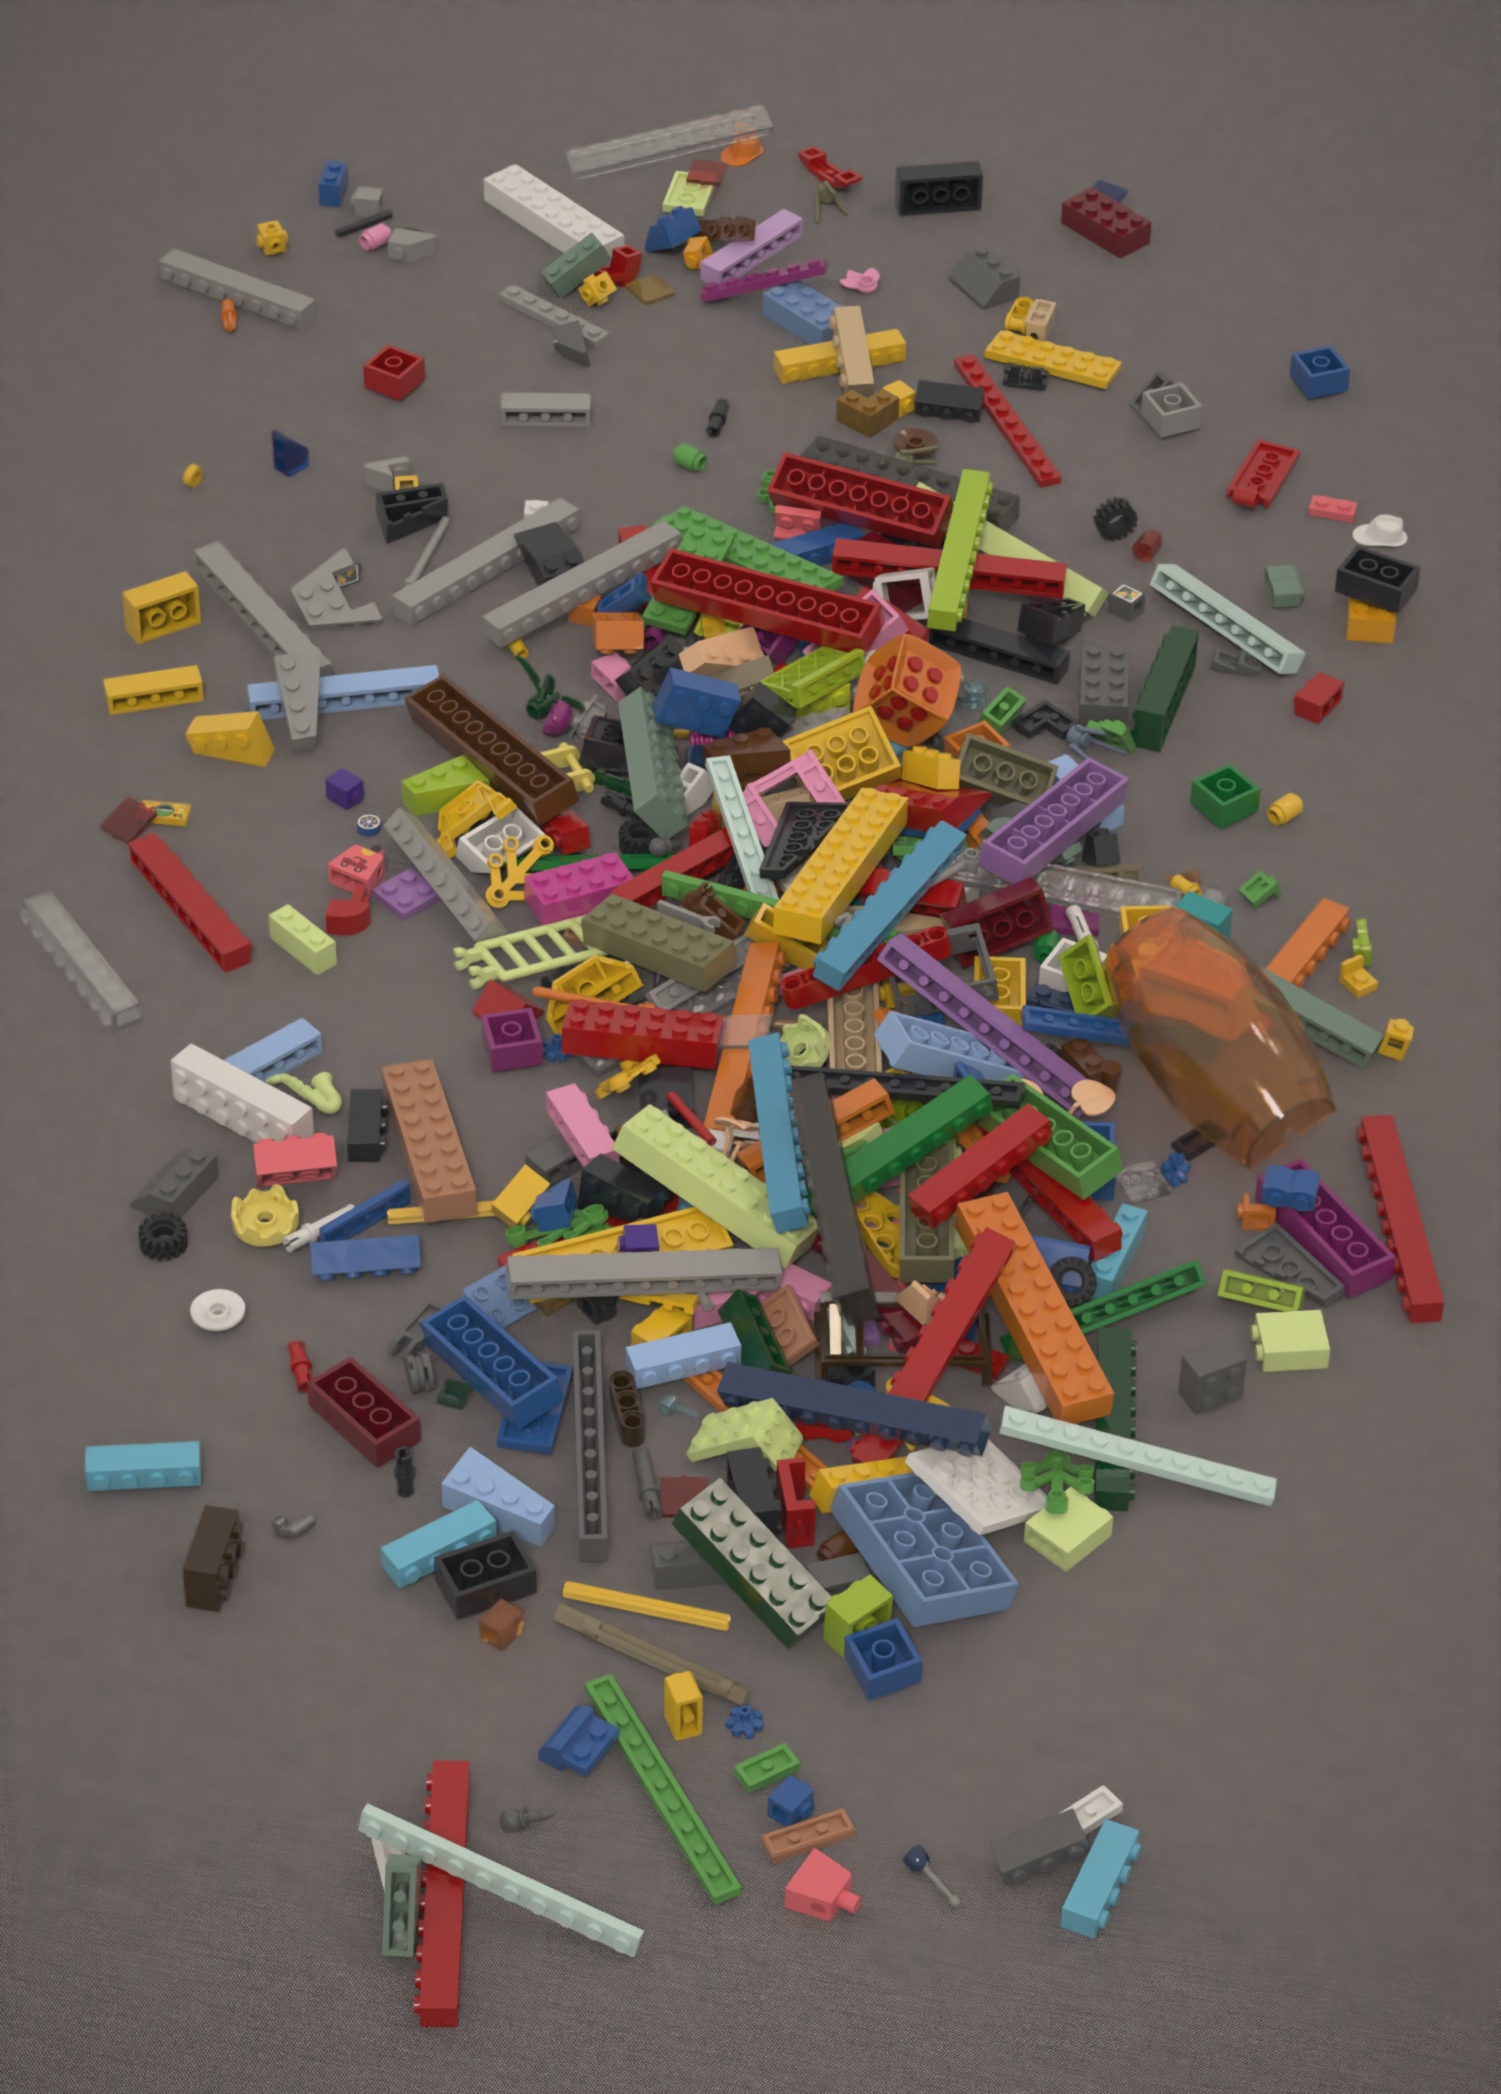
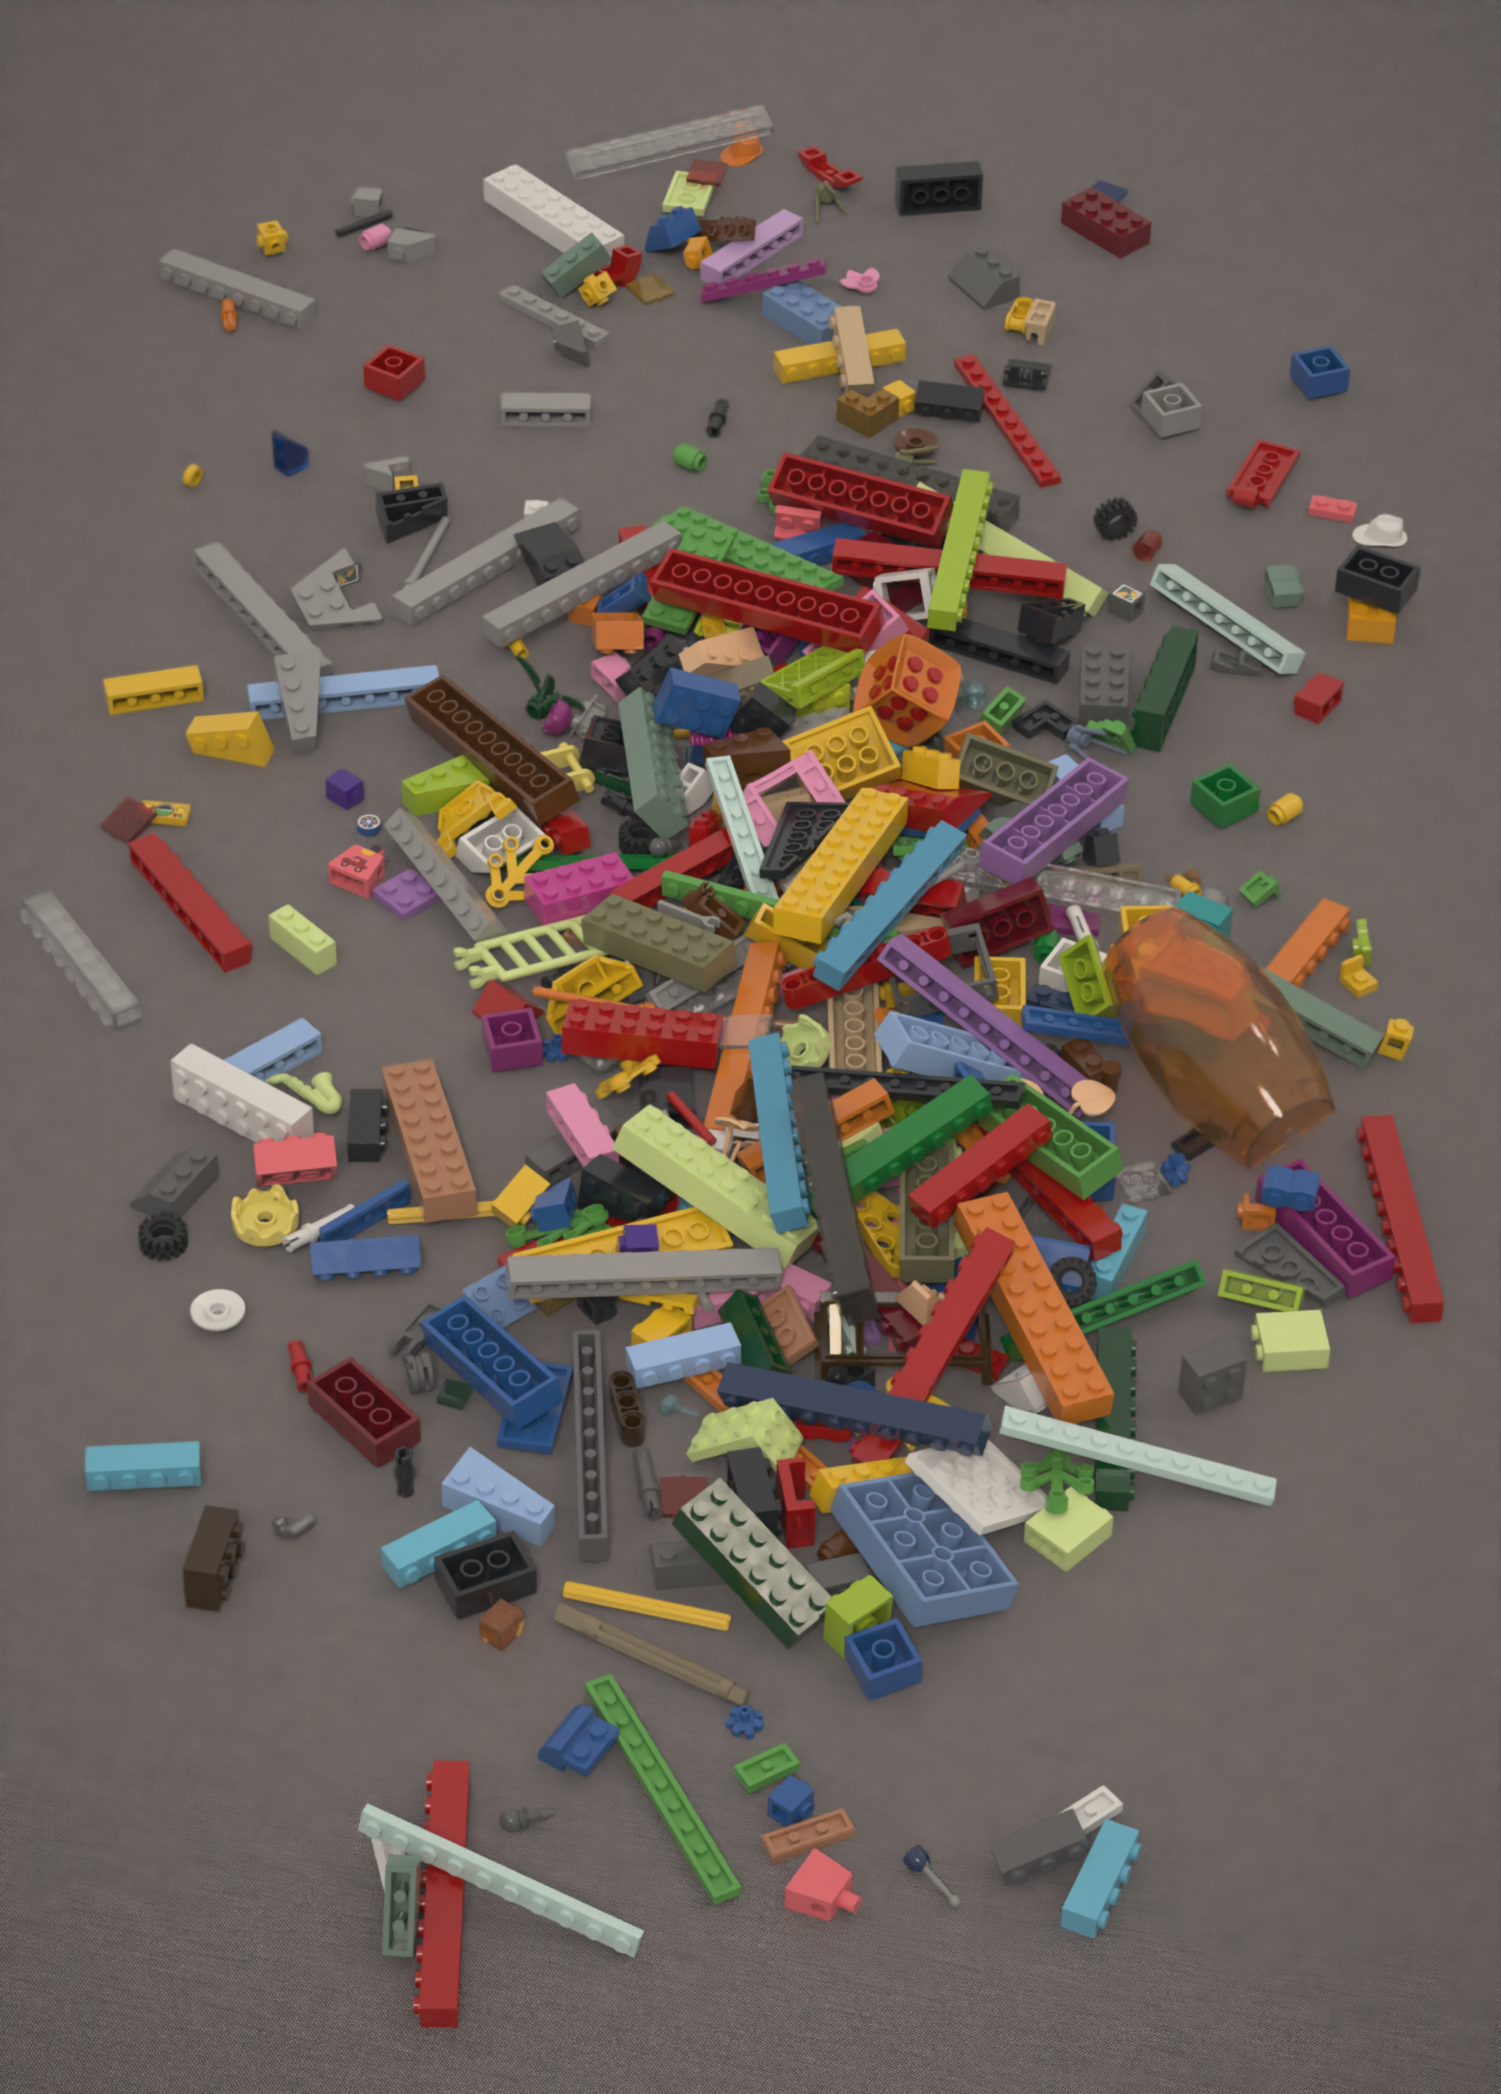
(161, 607): yellow brick -> none
(333, 184): blue brick -> none
(347, 916): red brick -> none
(683, 1705): yellow brick -> none
(1059, 360): yellow plate -> none

